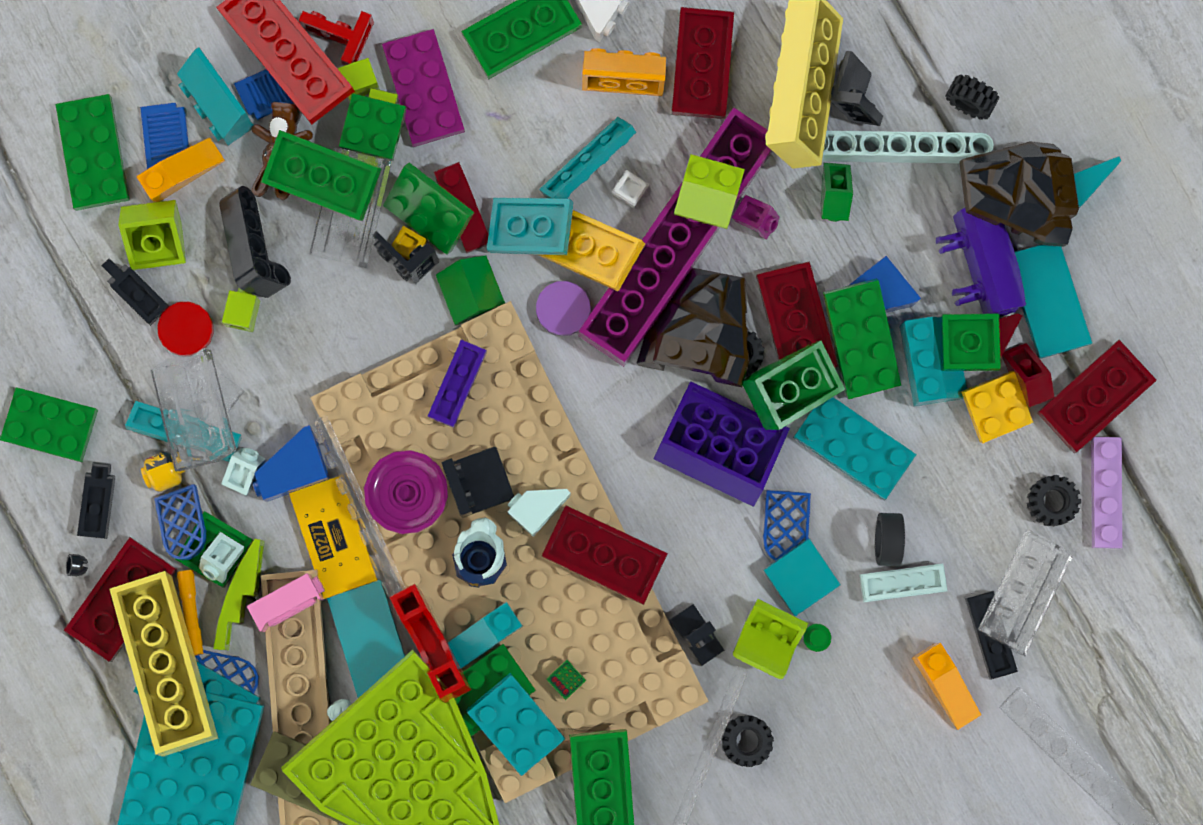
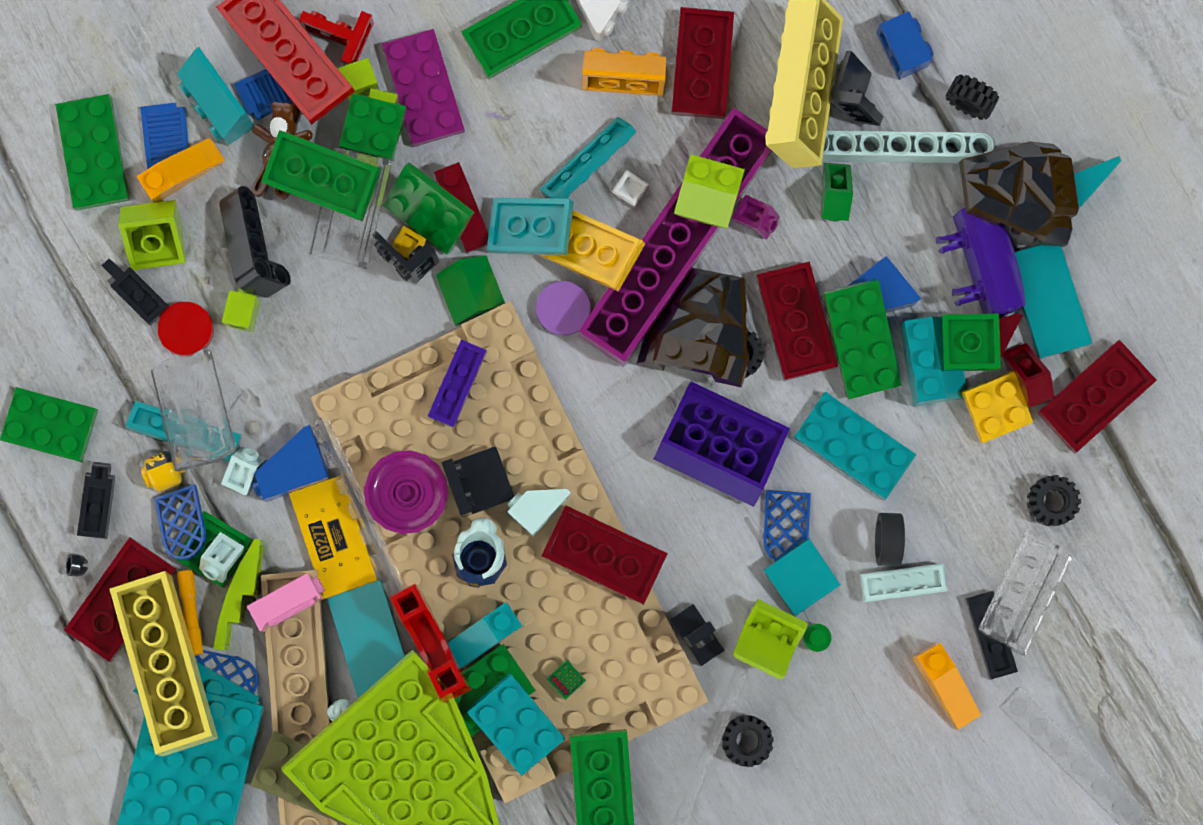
(793, 386): green slope -> none
(905, 45): none -> blue brick
(1106, 492): lavender plate -> none

